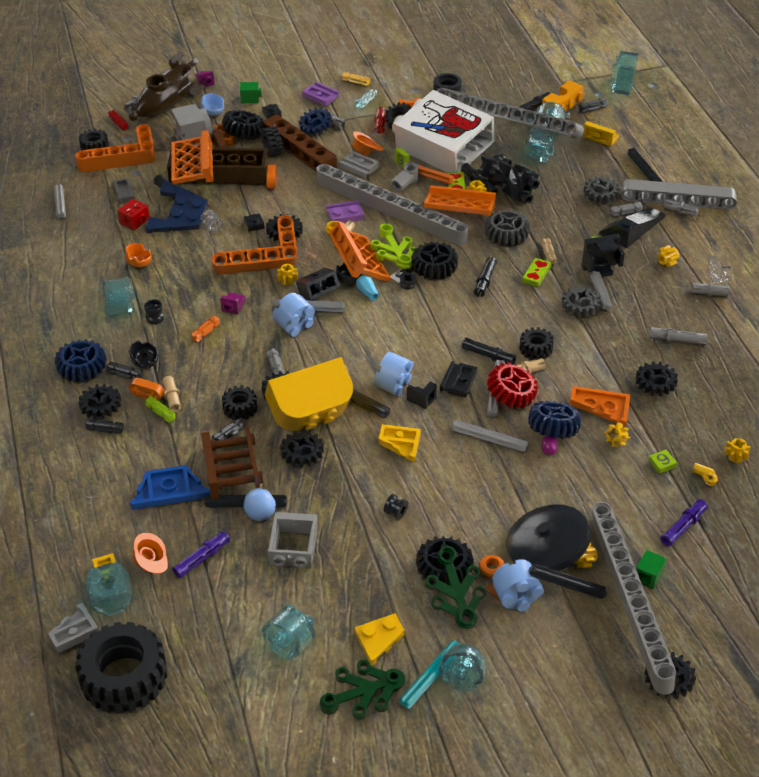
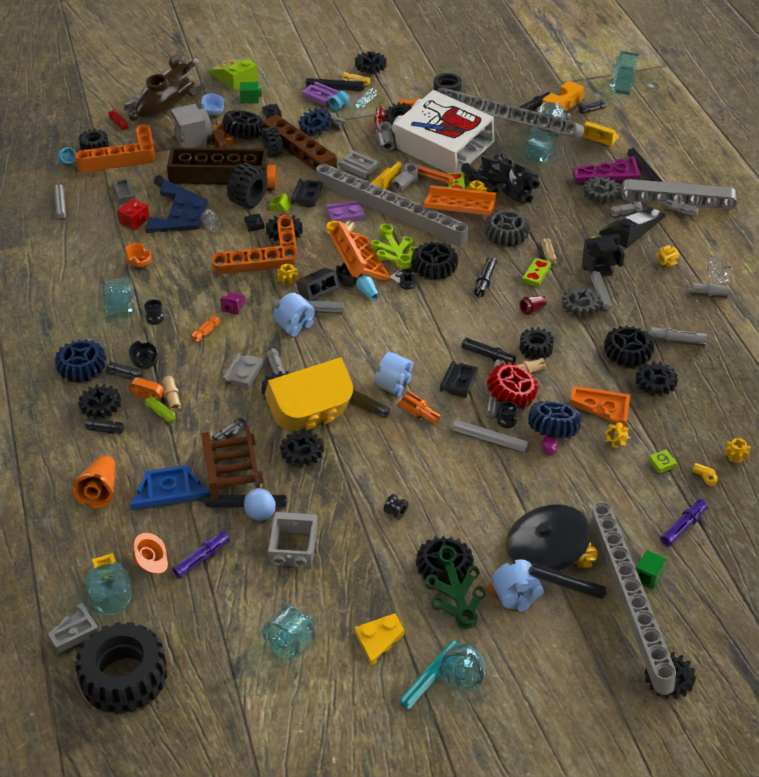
(66, 156): none -> medium azure wheel
(96, 483): none -> orange cone
(204, 158): orange fence -> none
(205, 77): magenta bracket -> none
(235, 71): none -> lime slope
(239, 395): black tyre -> none
(243, 370): none -> light grey plate
(247, 185): none -> black tyre
(280, 203): none -> lime slope
(307, 192): none -> black plate
(337, 84): none -> black axle
(338, 100): none -> medium azure wheel
(364, 144): orange piece -> none
(364, 688): dark green plant -> none
(370, 62): none -> black gear
(385, 136): none -> light grey piece
(385, 178): none -> yellow panel
(400, 440): yellow wing -> none
(401, 157): lime tile -> none
(418, 408): none -> orange arm
(420, 396): black panel -> none
(490, 560): orange piece -> none
(507, 414): none -> black wheel
(532, 303): none -> dark red cone
(617, 171): none -> magenta wing
(629, 346): none -> black gear

